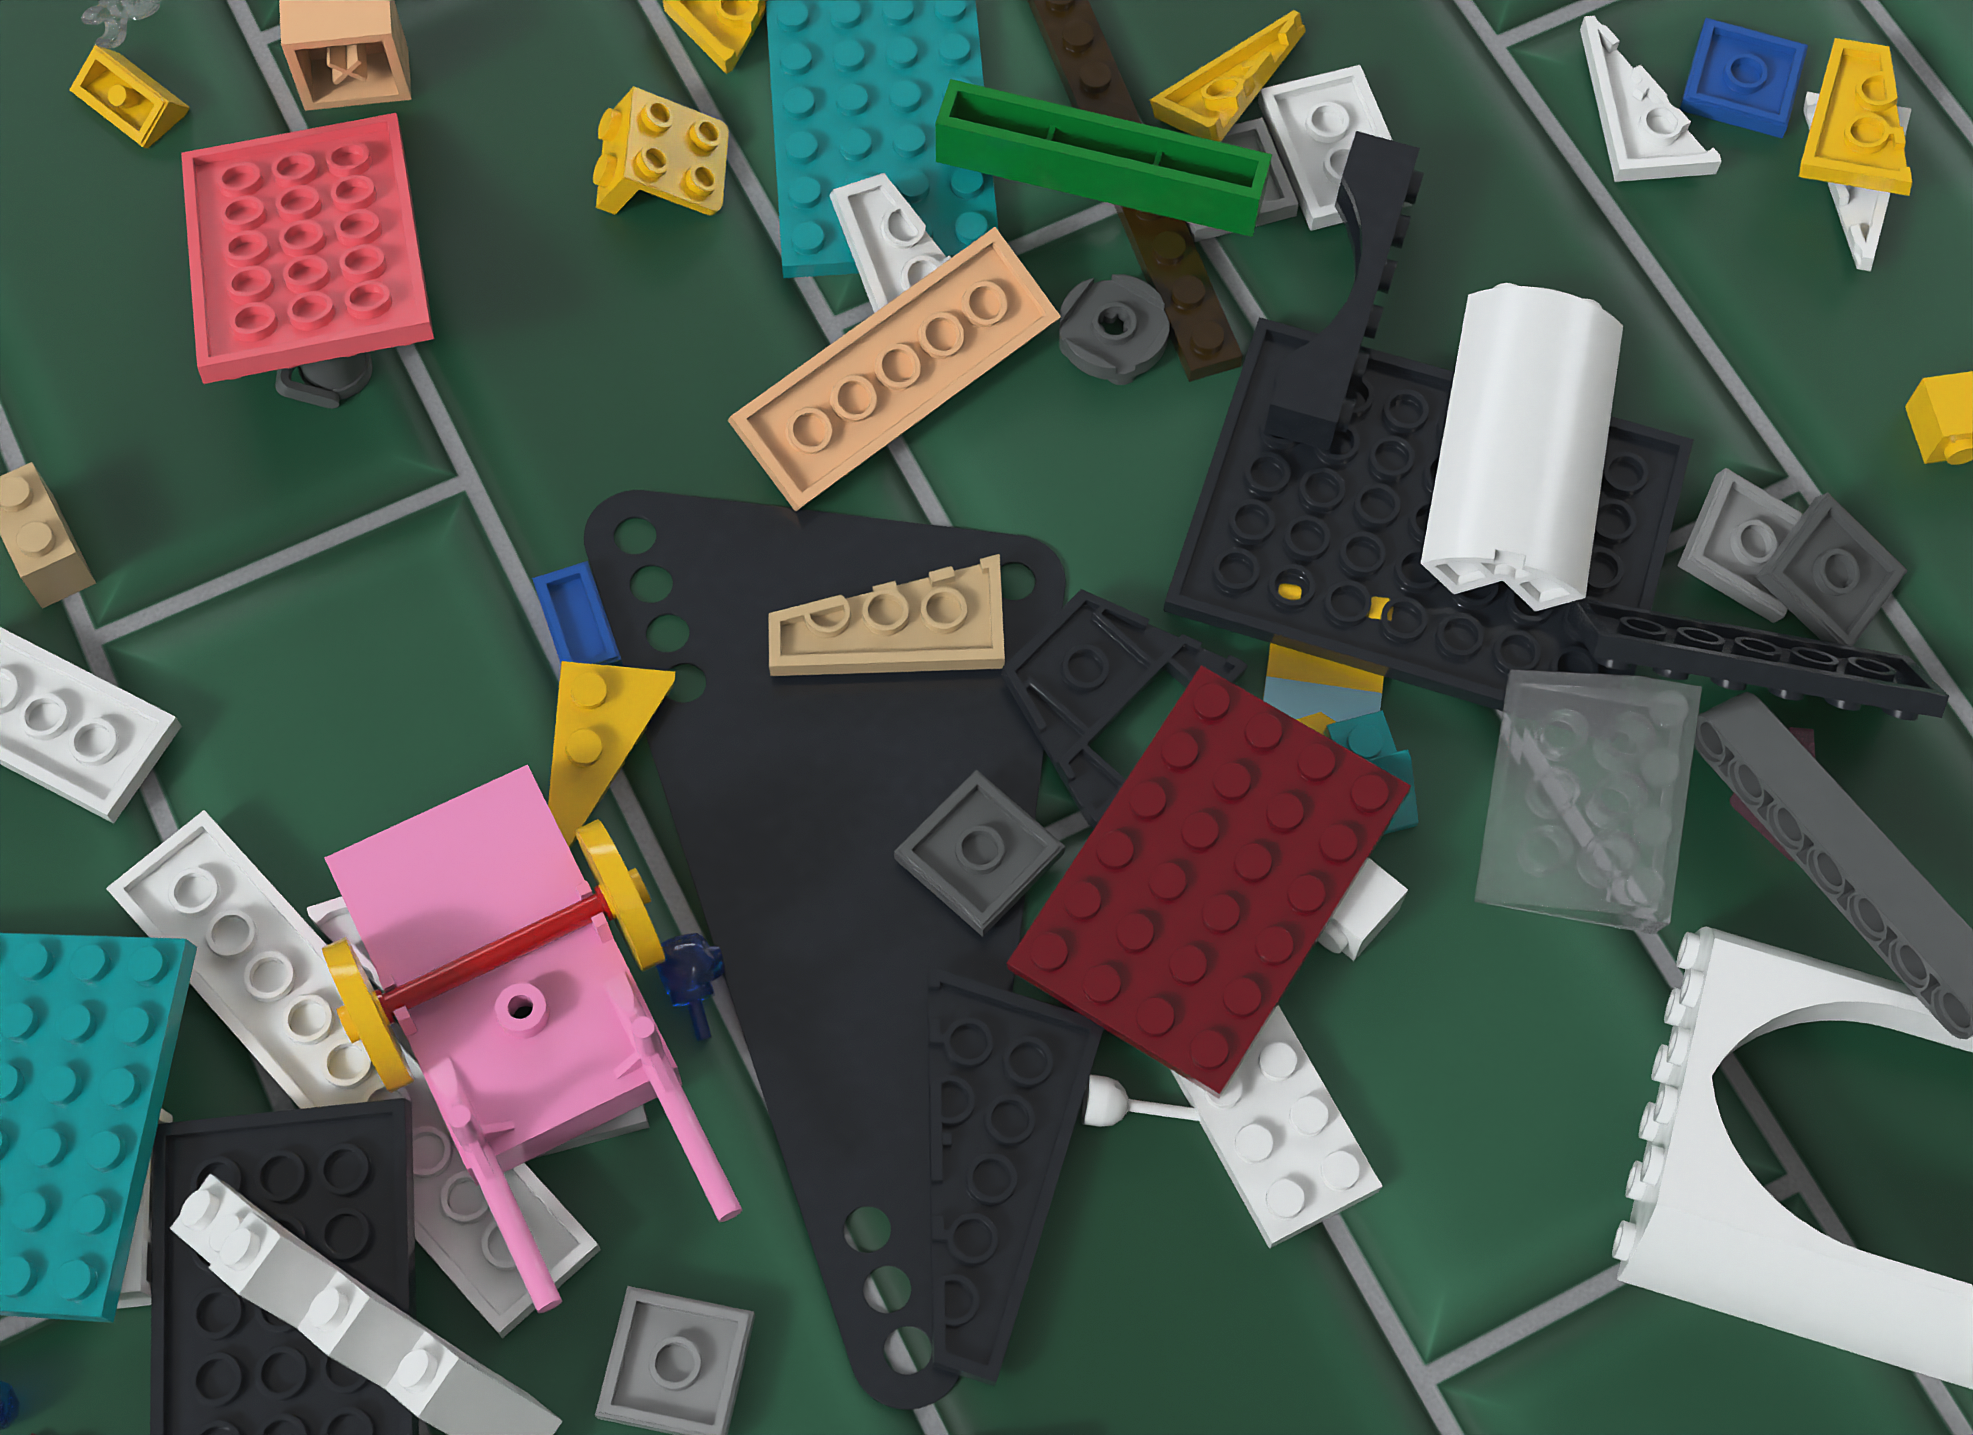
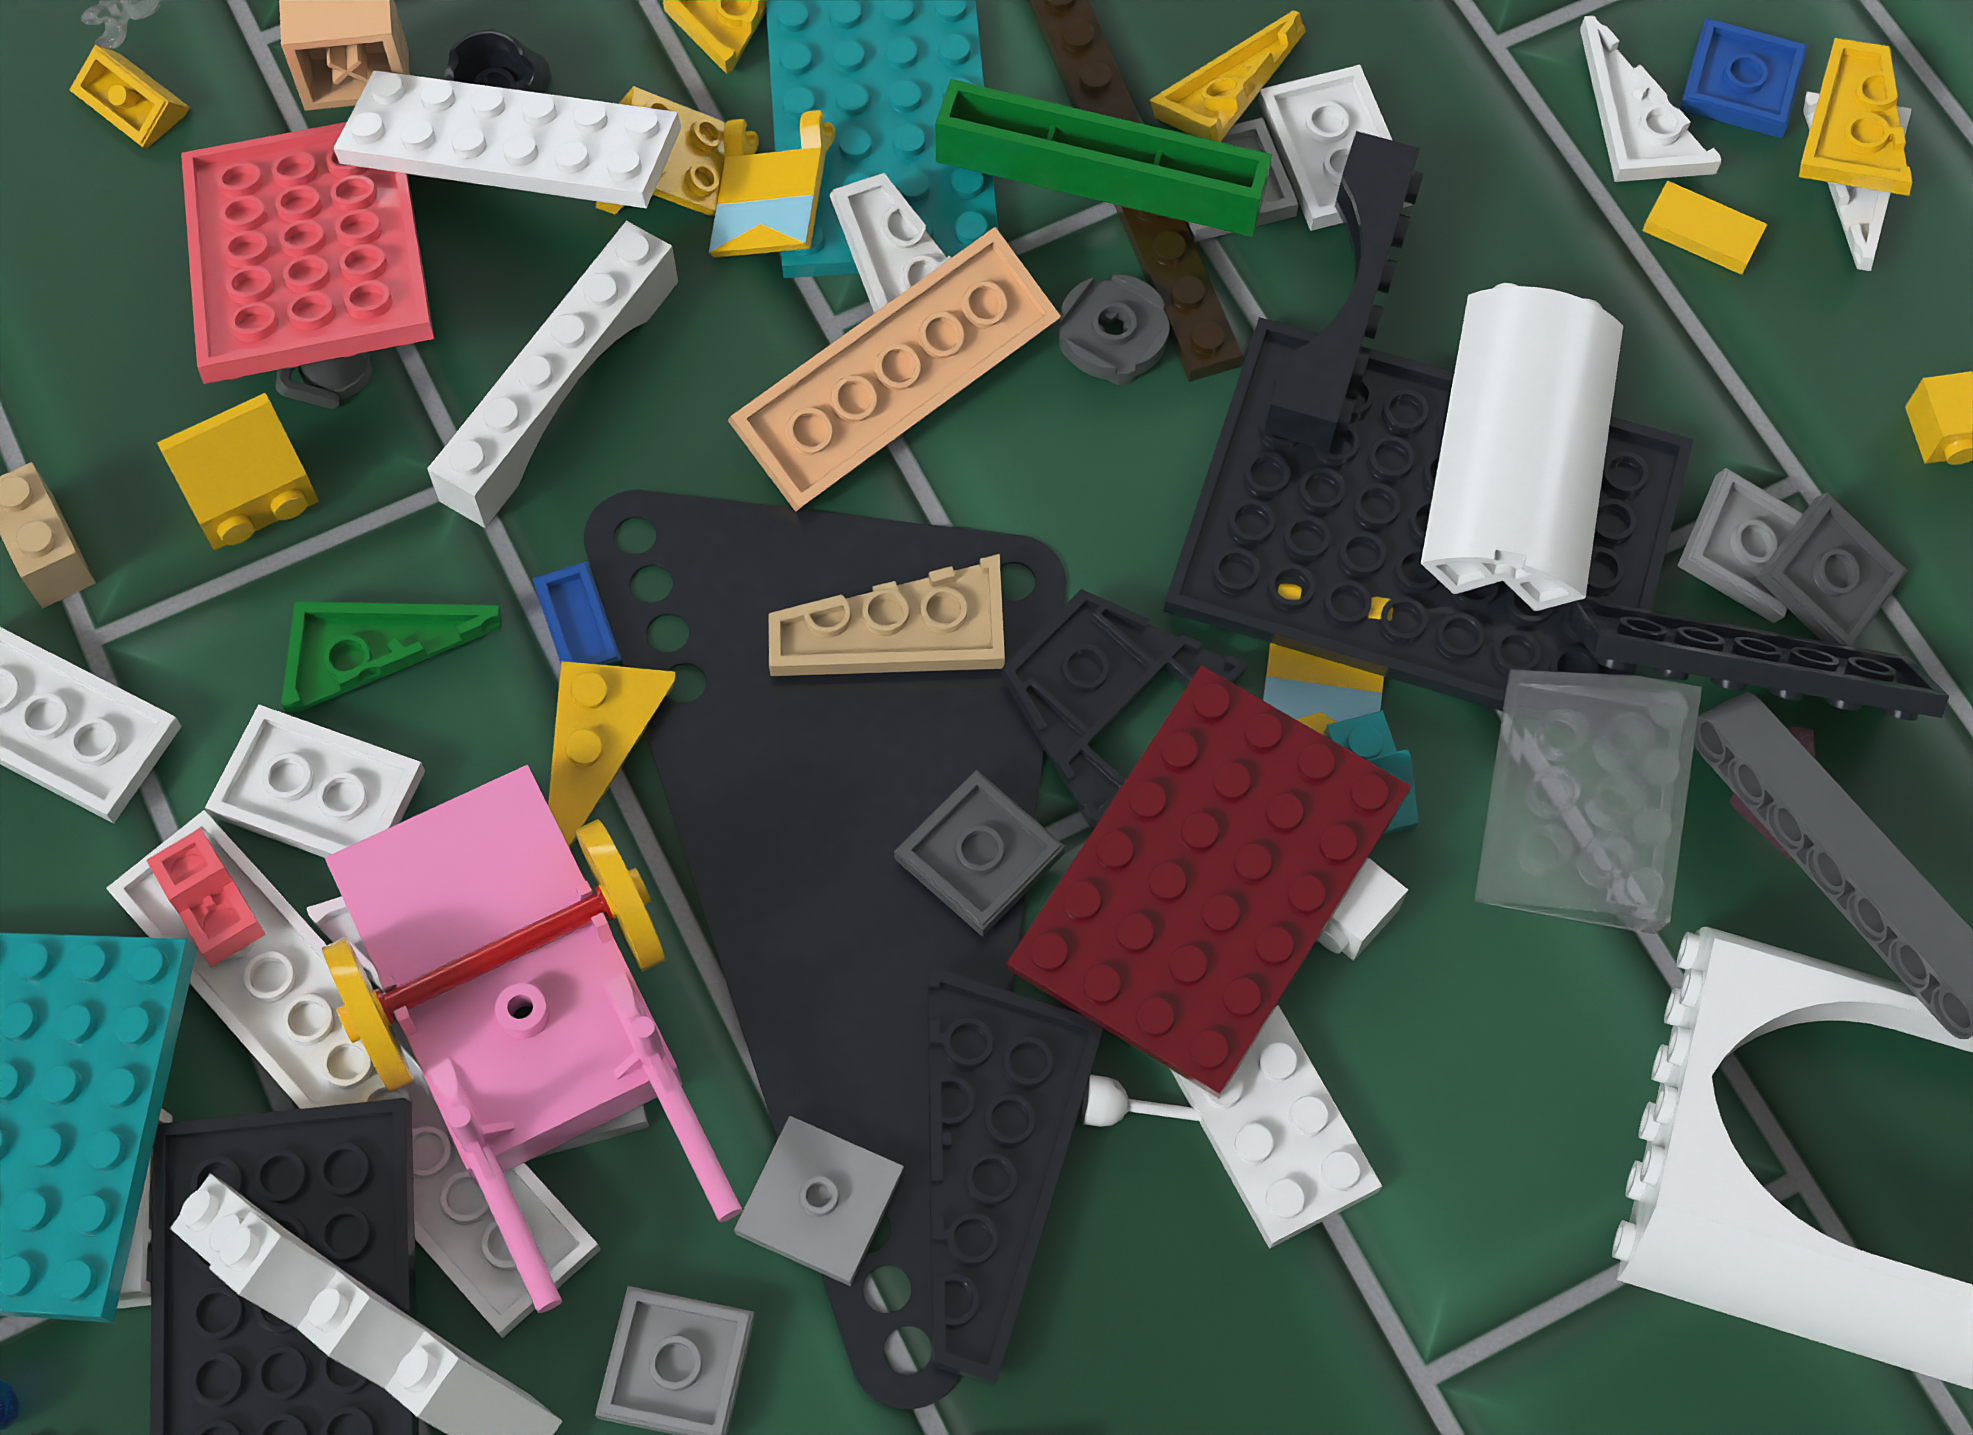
(205, 897): none -> coral slope
(239, 472): none -> yellow slope
(312, 785): none -> white plate
(354, 643): none -> green wing
(497, 61): none -> black hair
(497, 440): none -> white arch
(509, 138): none -> white plate
(689, 974): clear blue piece -> none
(769, 197): none -> yellow flag
(819, 1200): none -> light grey plate
(1704, 227): none -> yellow tile

